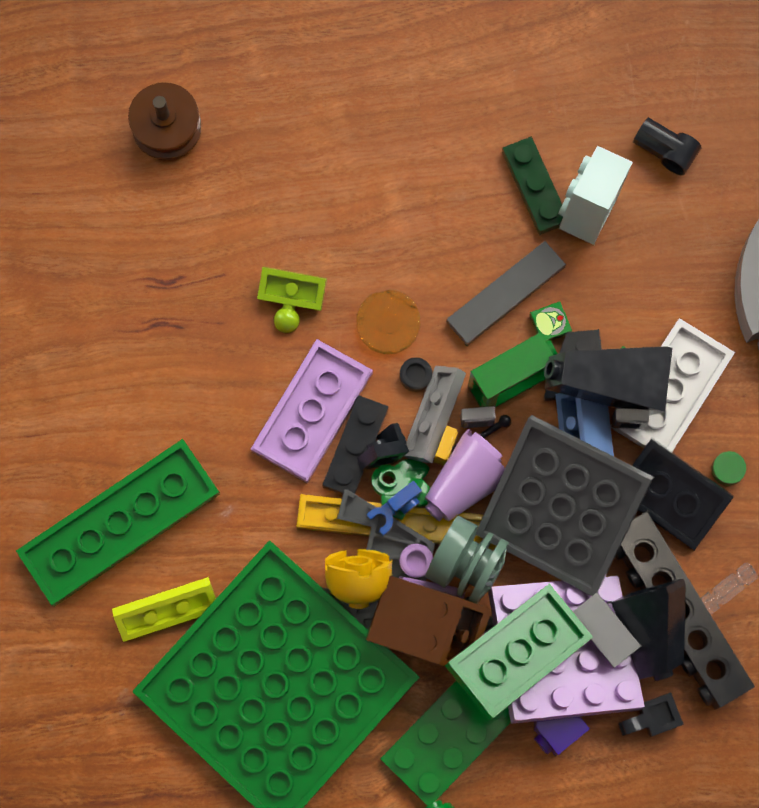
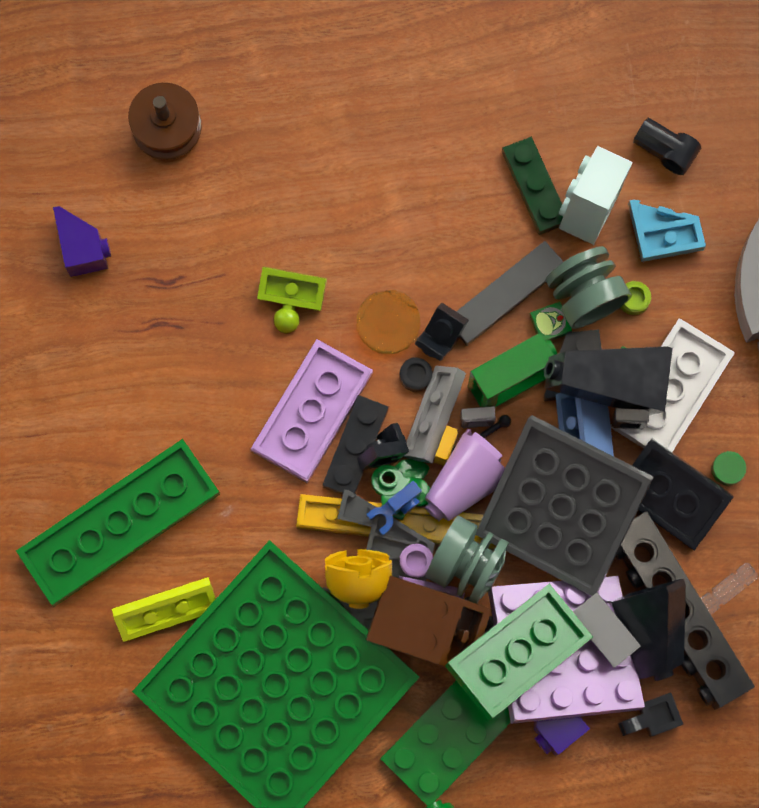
(80, 244): none -> dark purple slope
(441, 332): none -> black bracket
(586, 283): none -> sand green wheel
(640, 298): none -> lime tile
(664, 232): none -> medium azure wing

